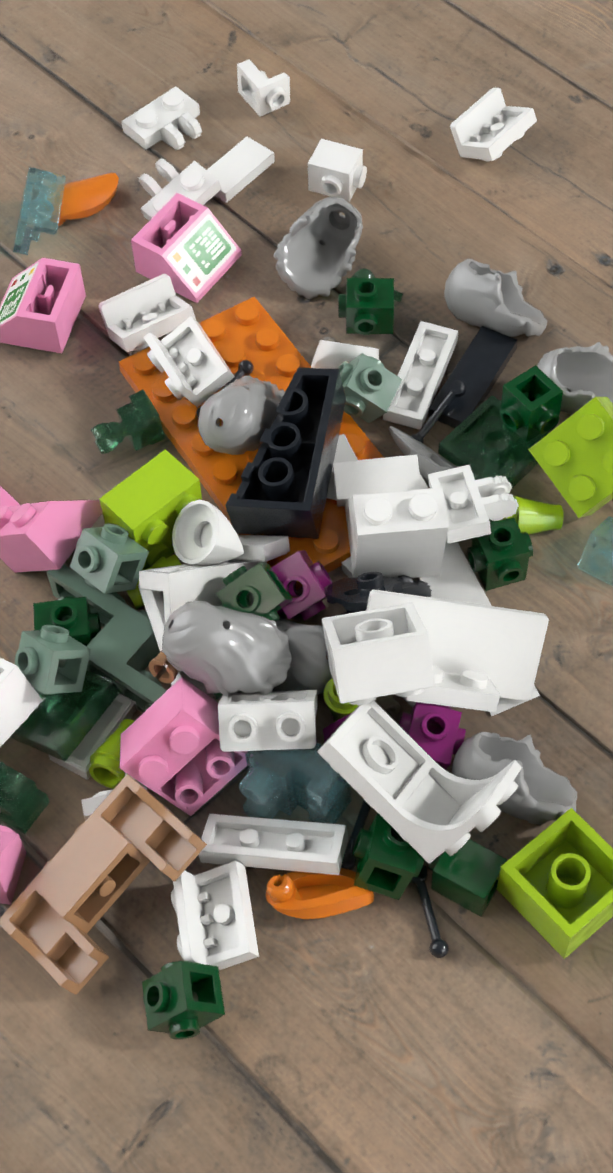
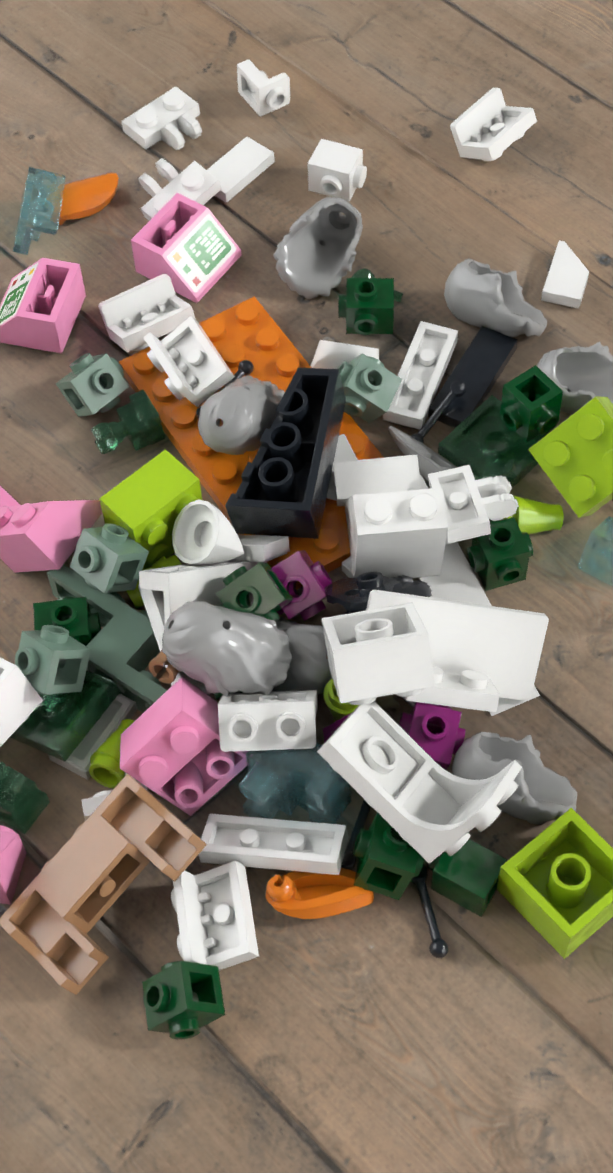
(93, 384): none -> sand green brick
(565, 278): none -> white tile

